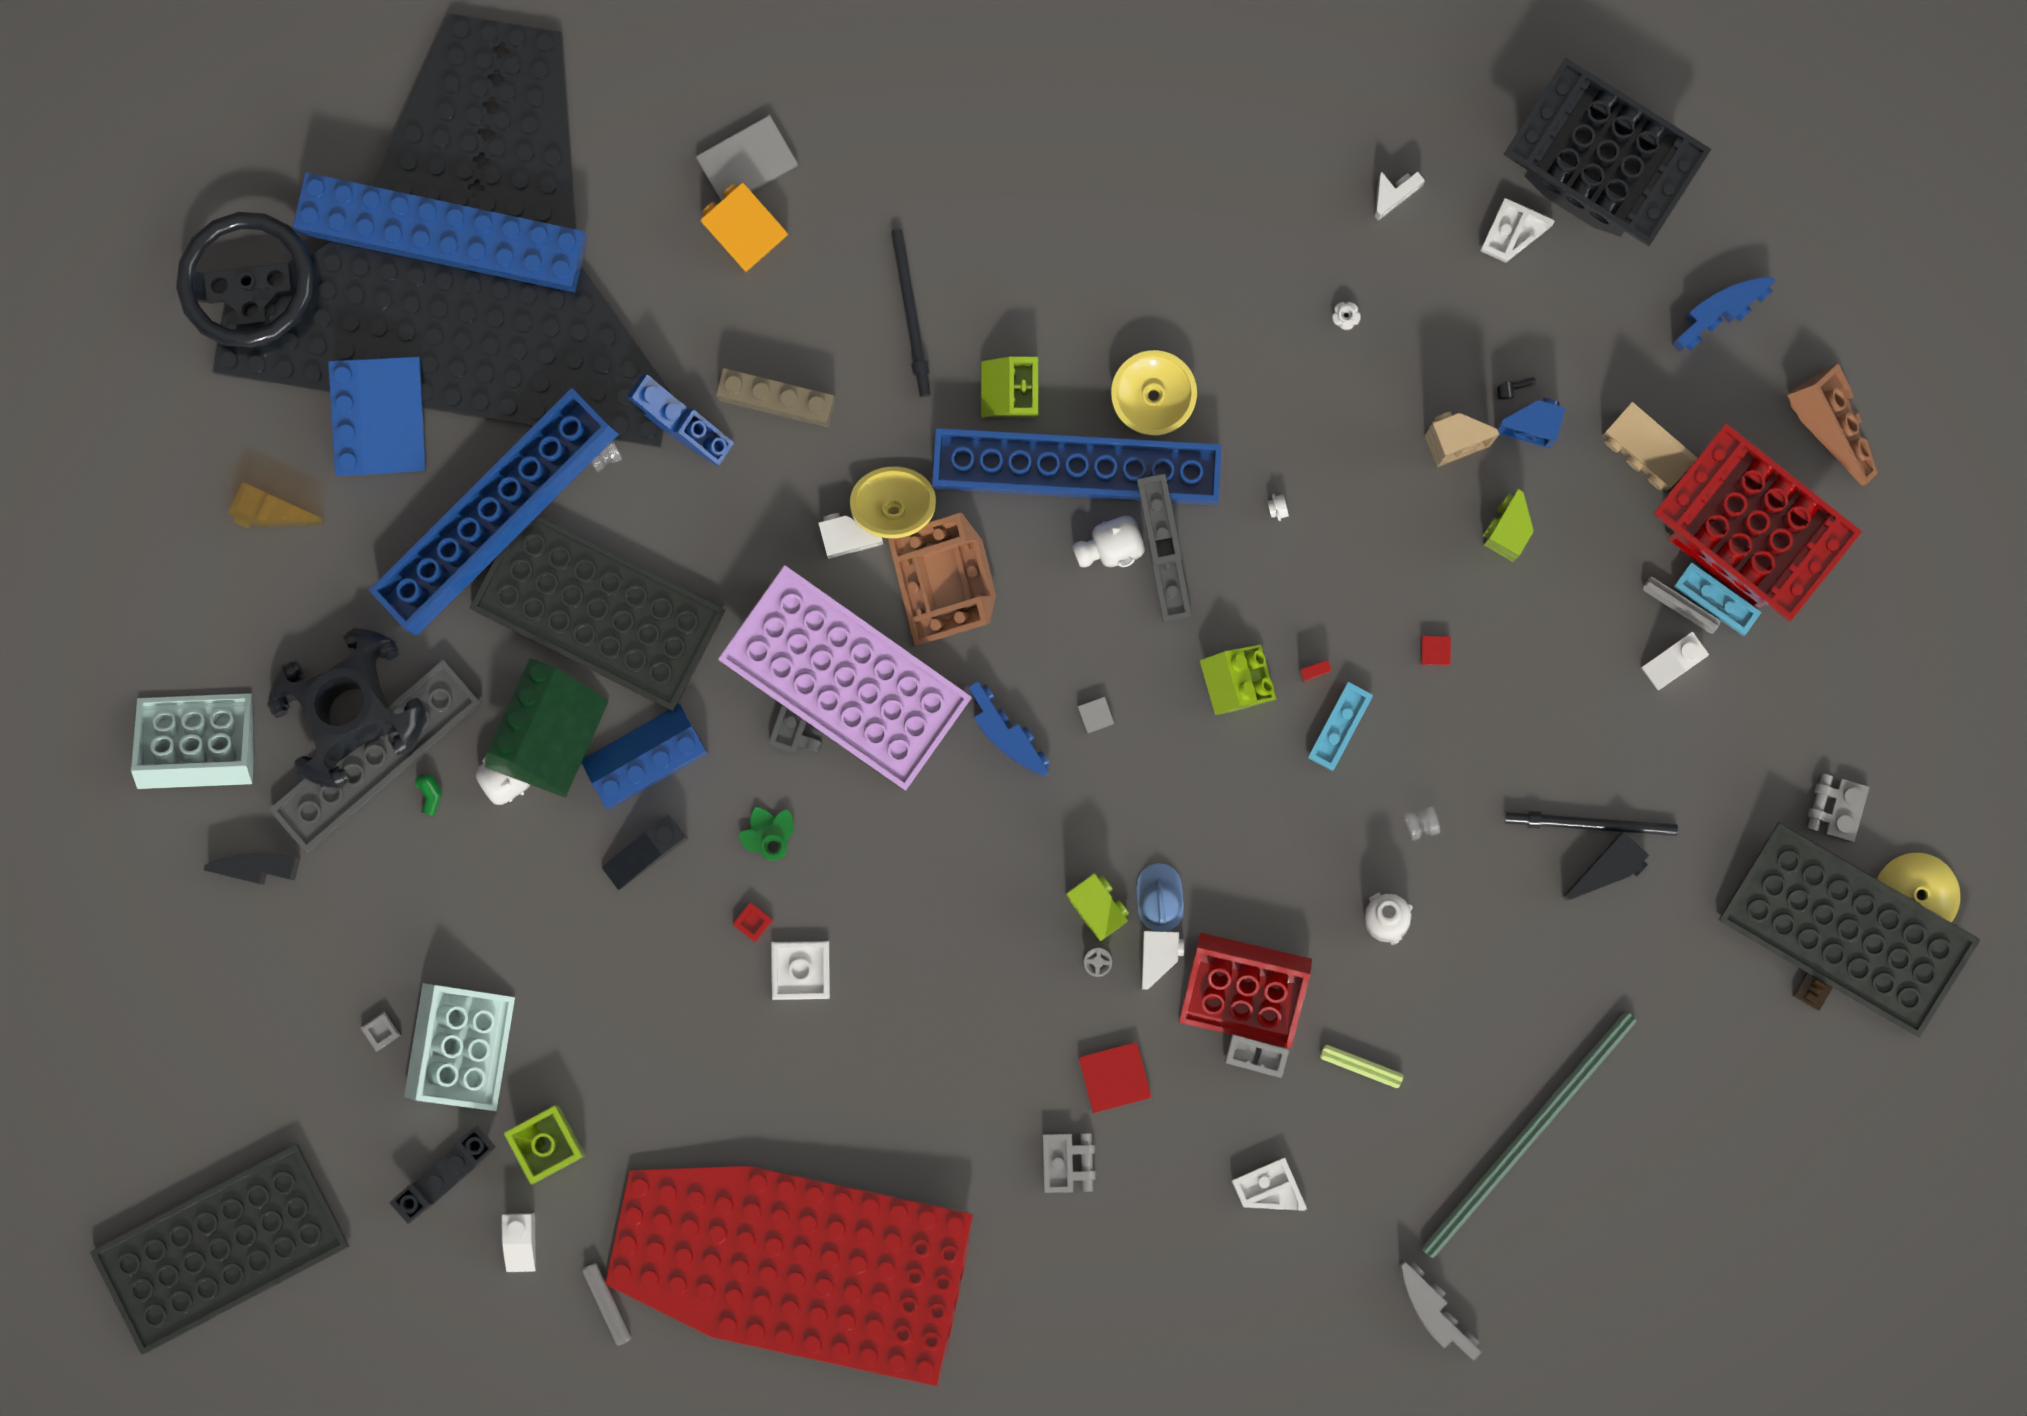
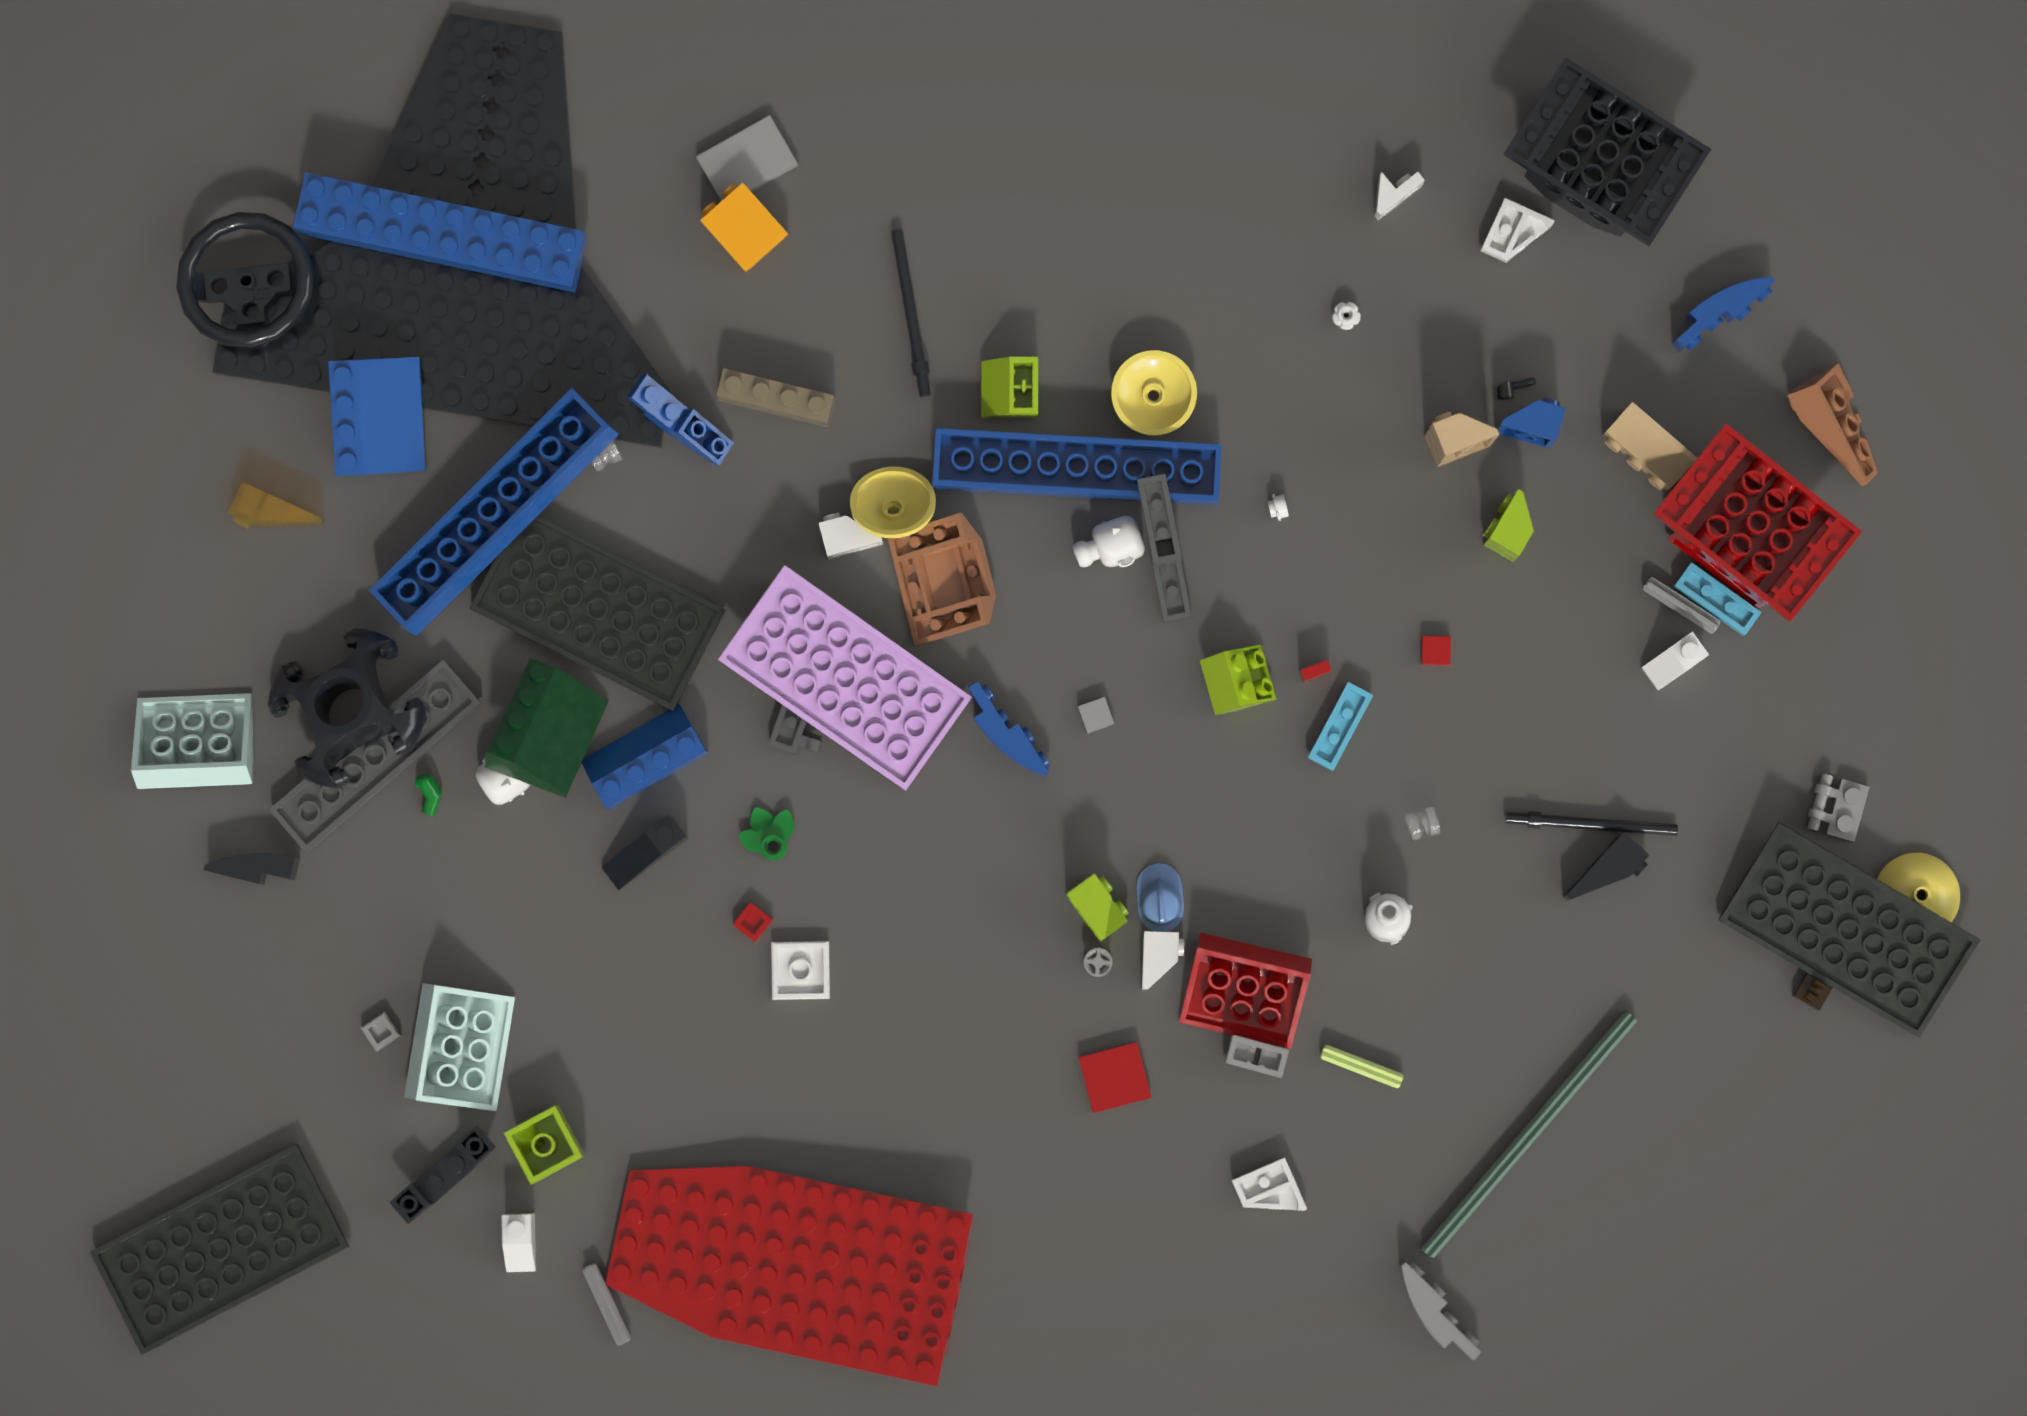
(1059, 1163): light grey plate -> none

